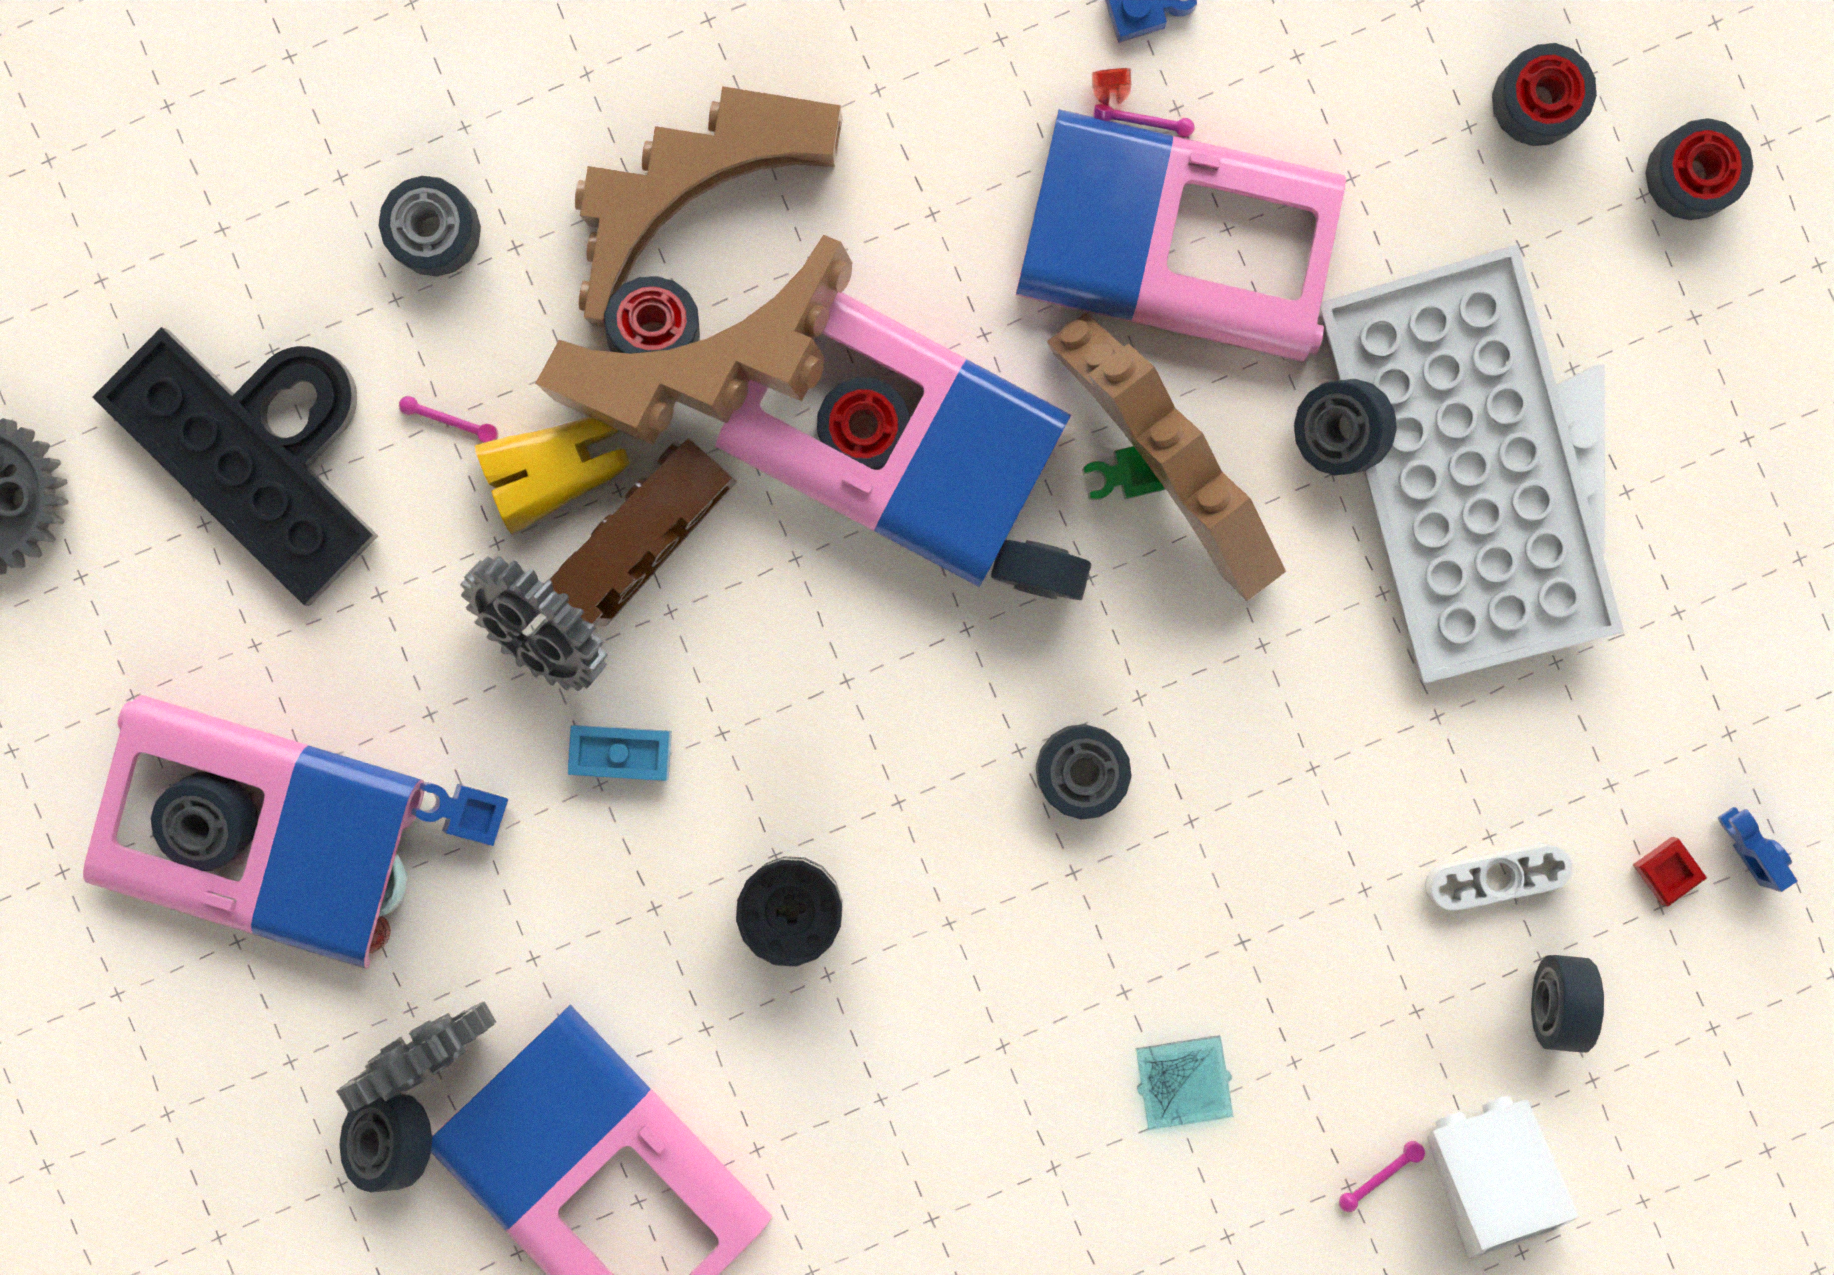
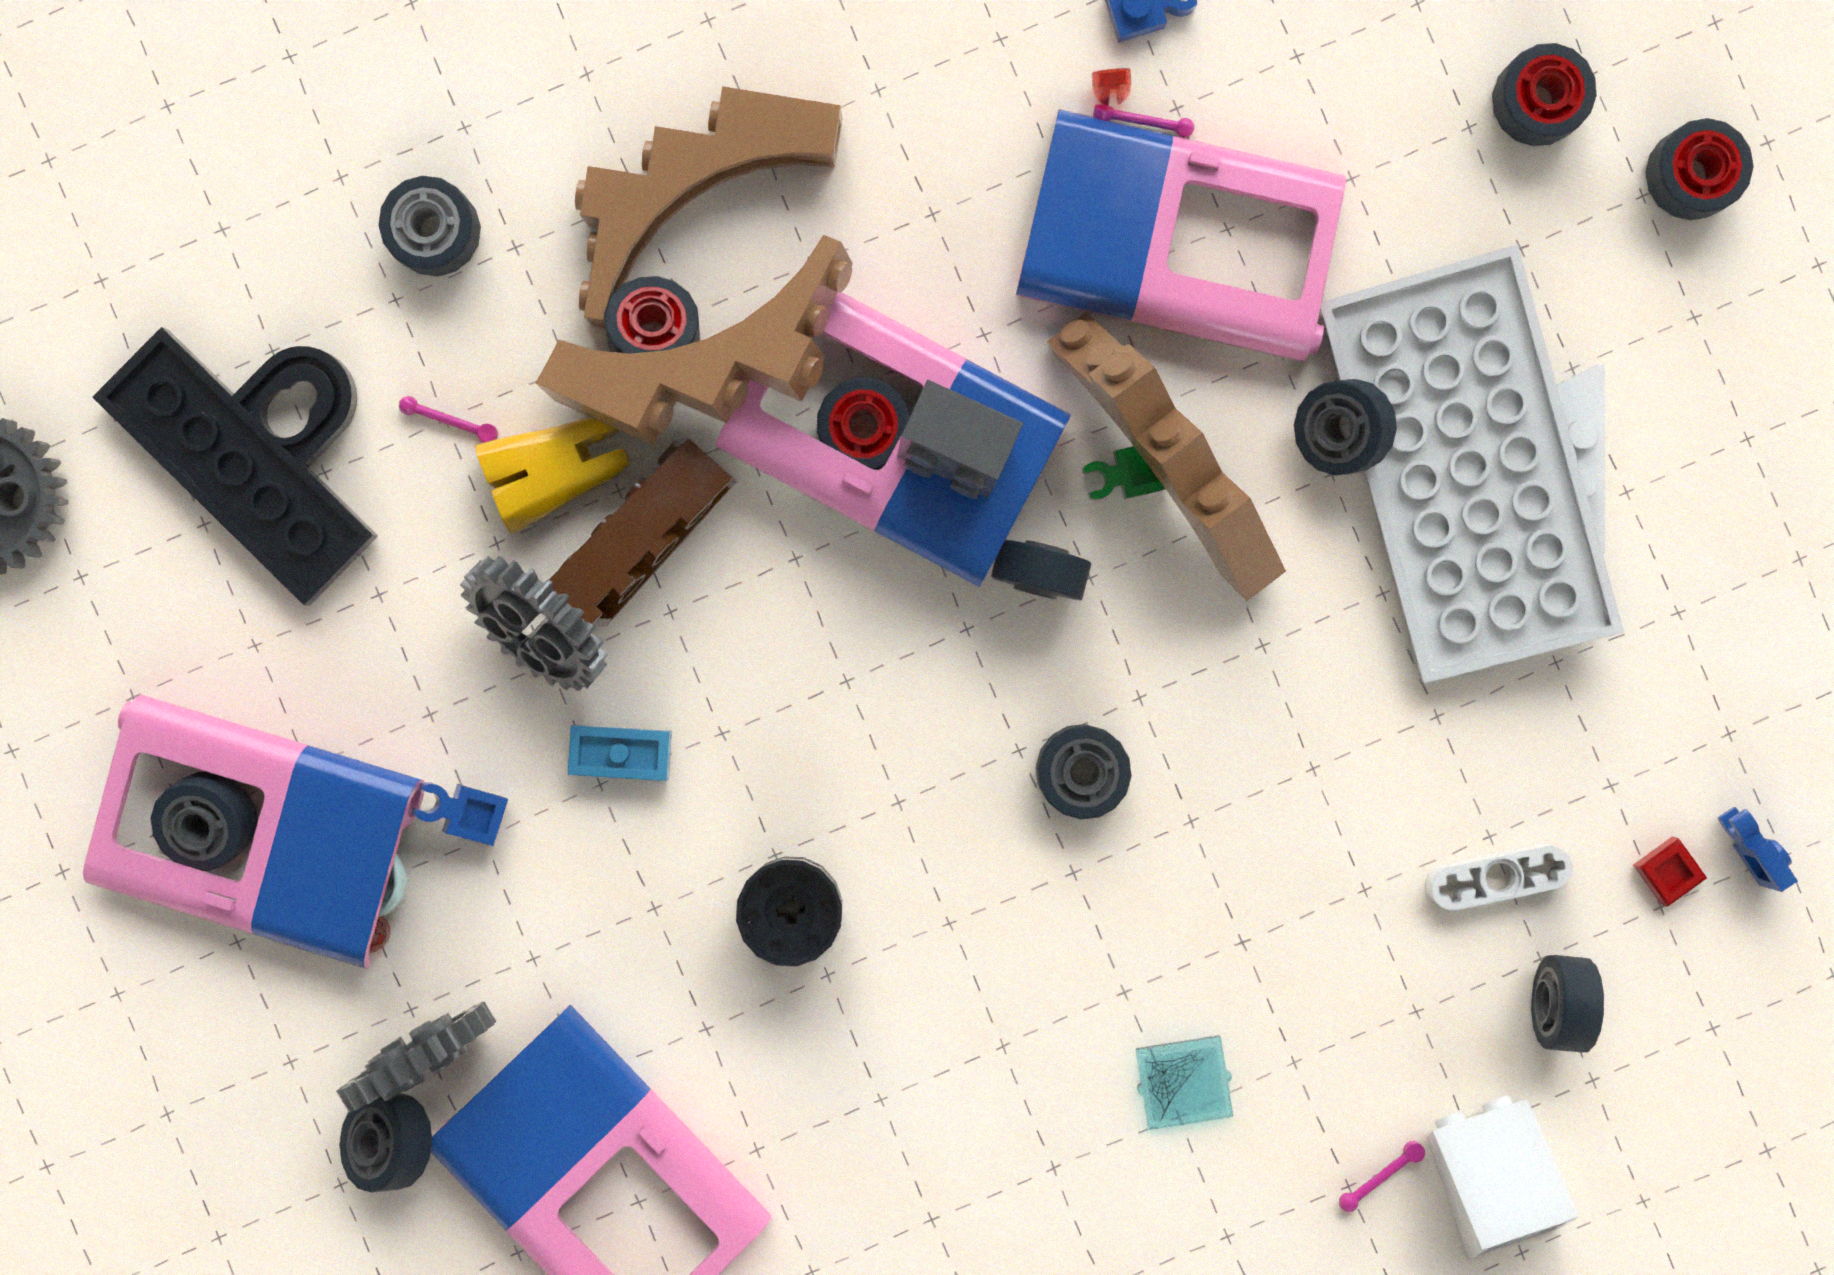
(957, 440): none -> dark grey brick

